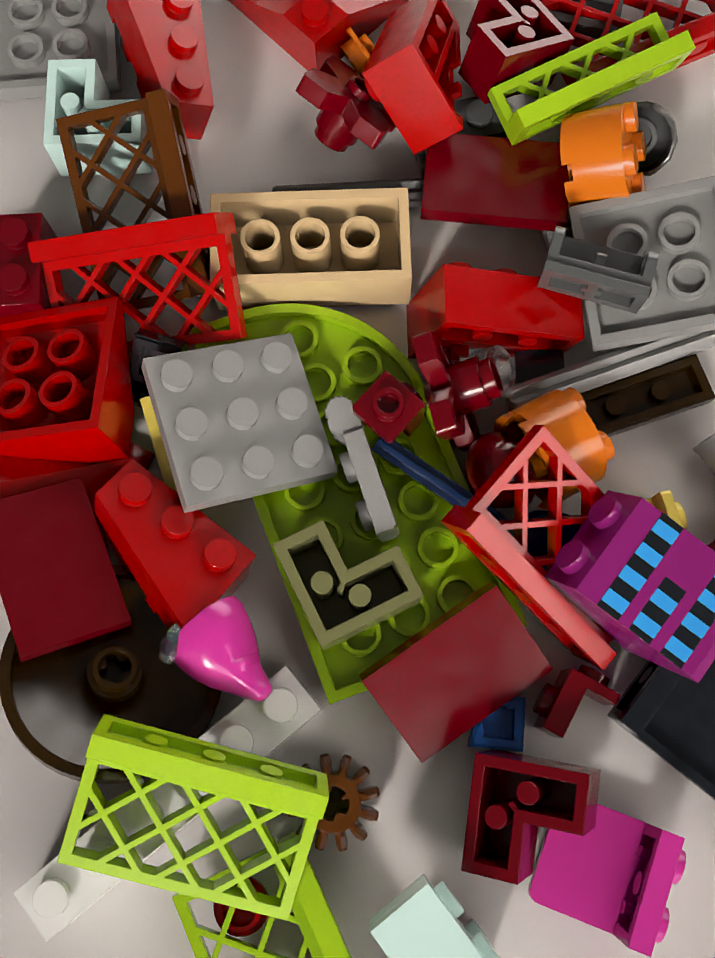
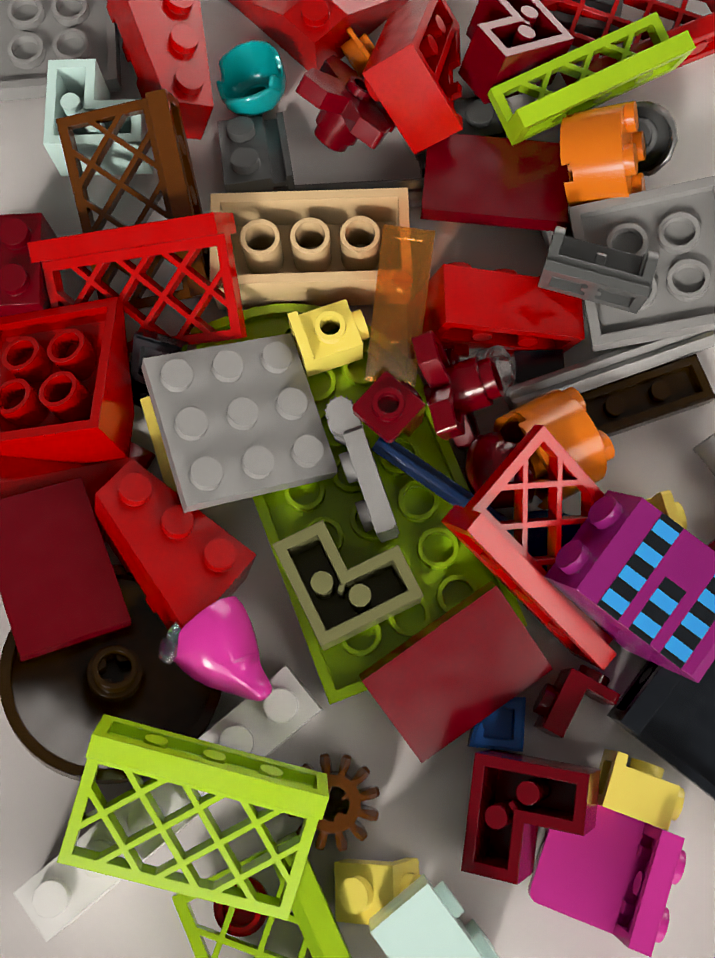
(251, 78): none -> teal hair
(255, 154): none -> dark grey plate
(323, 351): none -> light yellow brick
(369, 885): none -> light yellow bracket
(399, 302): none -> clear orange tile
(638, 790): none -> light yellow brick

